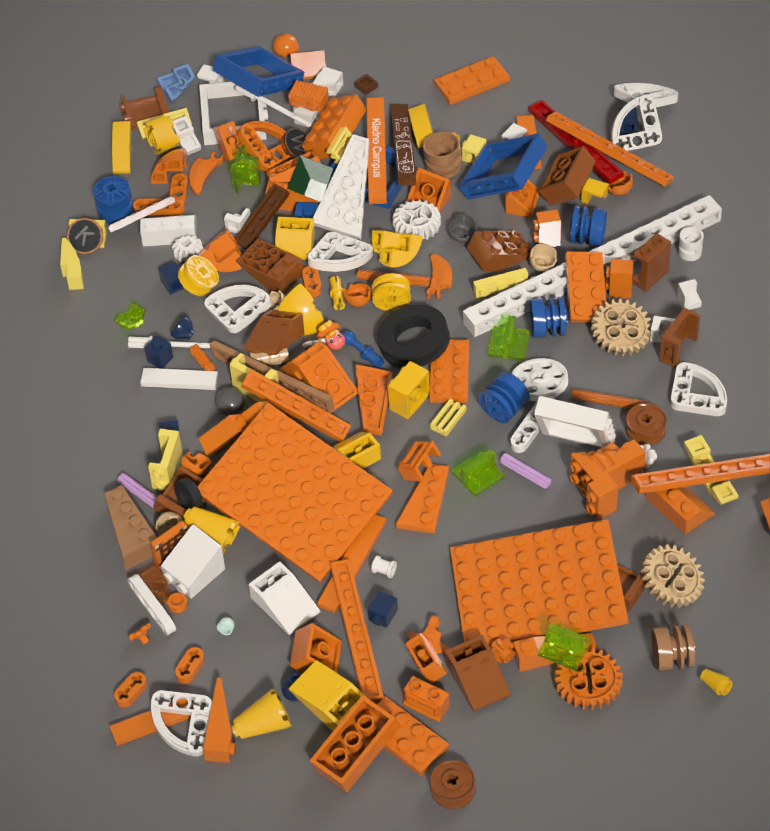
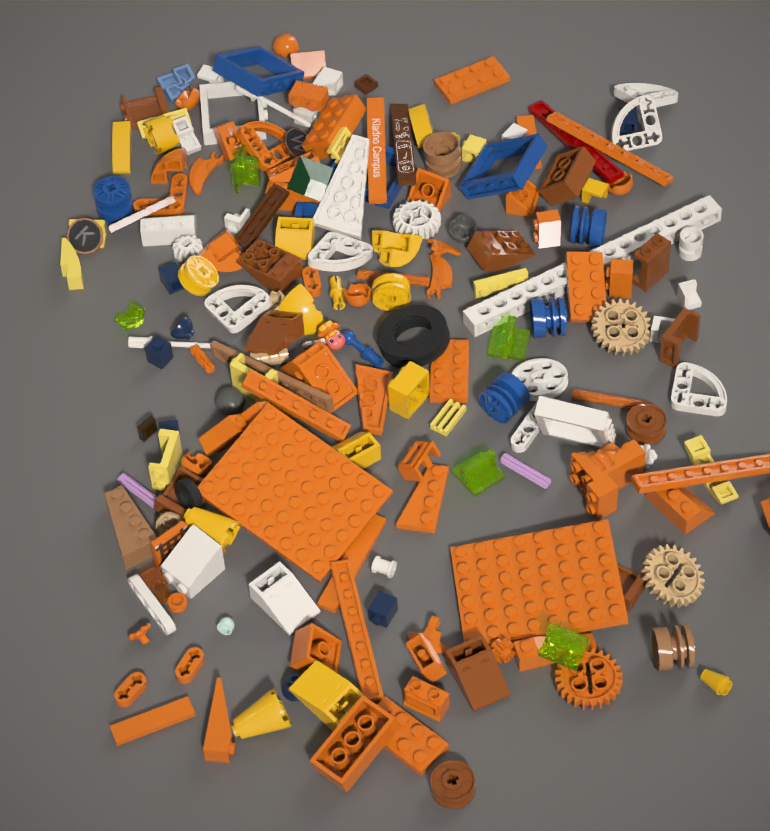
(147, 428): none -> dark brown tile
(179, 378): white tile -> none
(188, 99): none -> orange hair
(196, 715): white beam -> none
(440, 247): none -> orange piece
(543, 257): tan hair -> none

